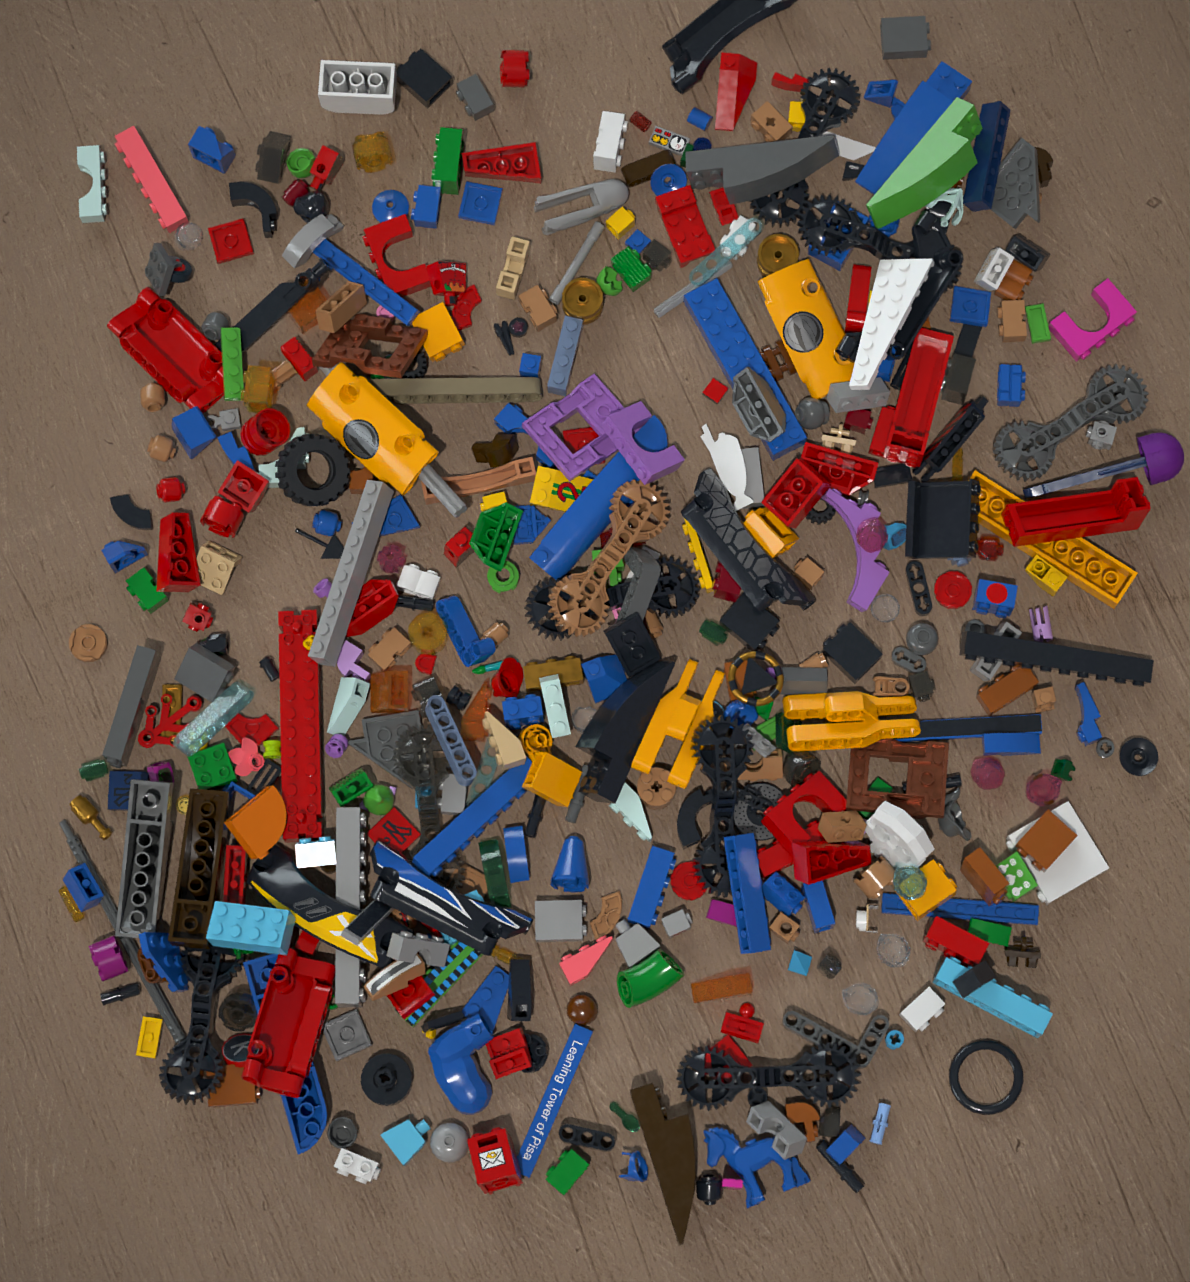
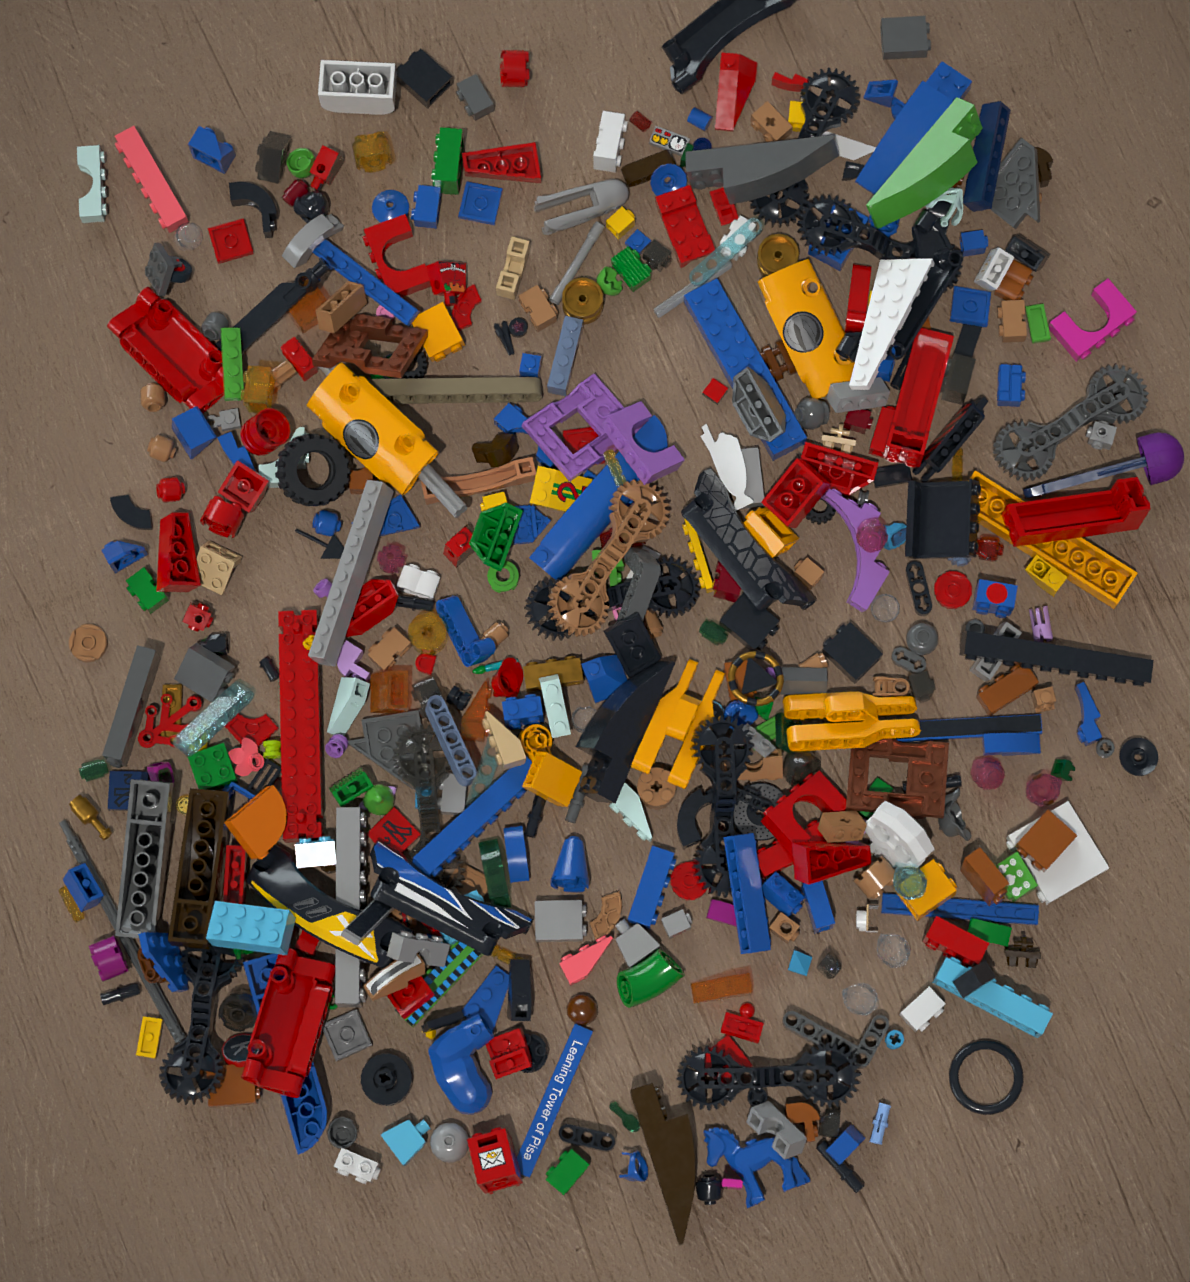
(614, 467): none -> clear yellow axle
(973, 243): none -> blue brick

